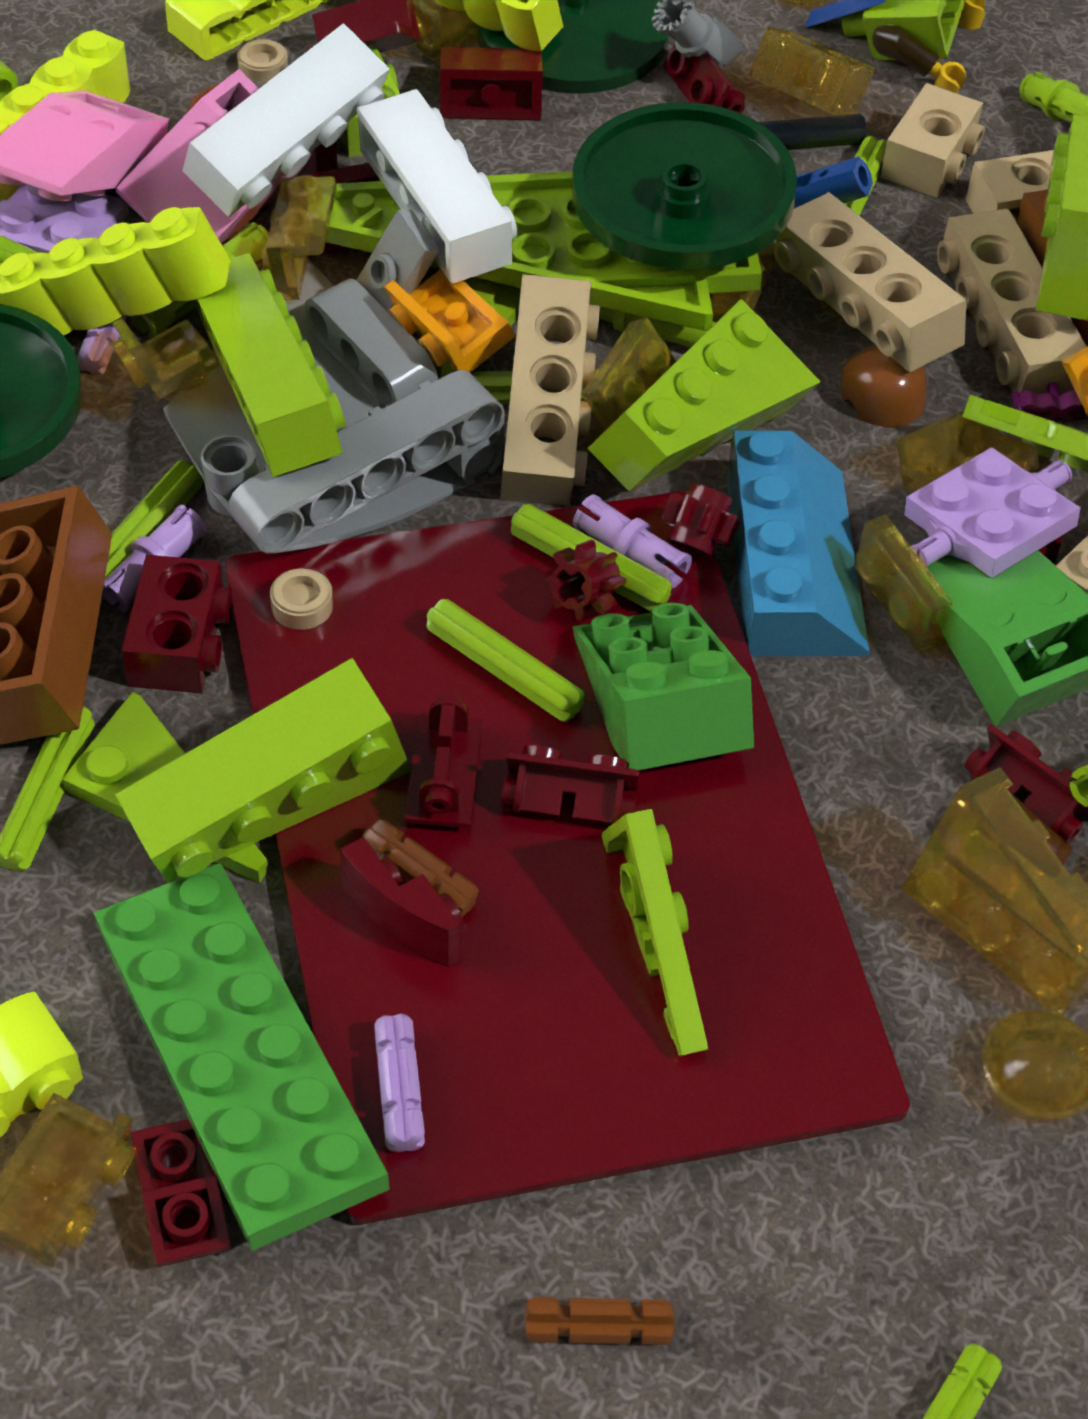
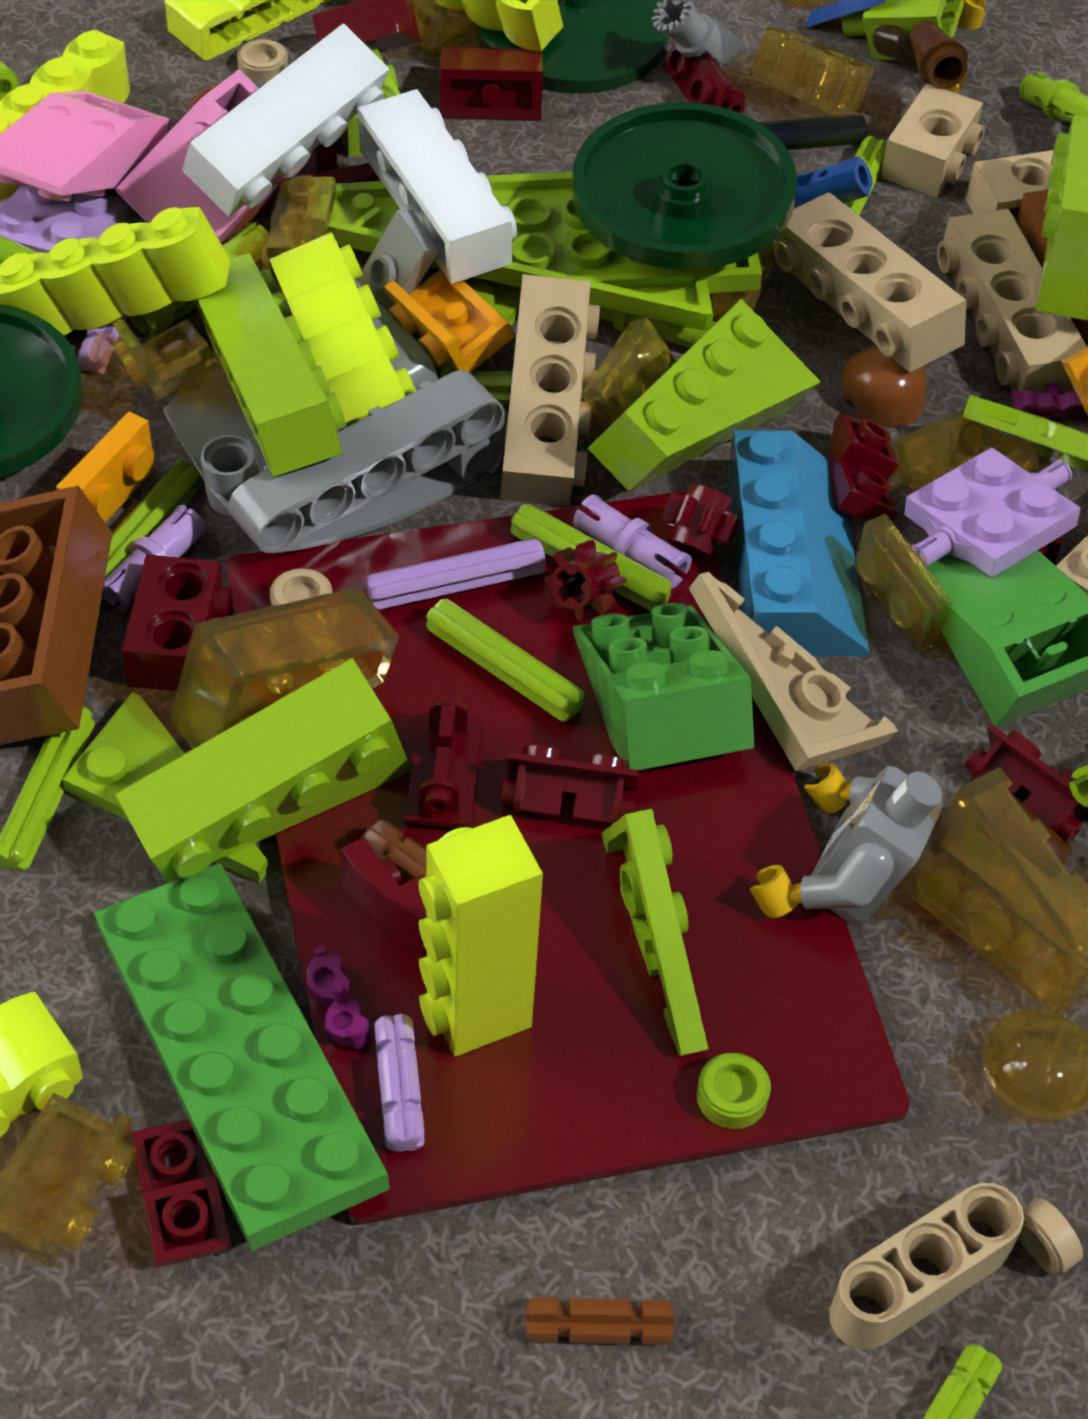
(115, 466): none -> light orange bracket
(267, 653): none -> clear yellow wedge
(333, 990): none -> magenta piece
(339, 326): none -> neon yellow brick
(456, 574): none -> lavender axle
(480, 934): none -> neon yellow brick
(733, 1090): none -> lime tile
(788, 685): none -> tan wing
(860, 468): none -> dark red slope
(869, 848): none -> light grey torso
(938, 56): none -> reddish brown cone
(939, 1237): none -> tan beam
(1049, 1237): none -> tan tile

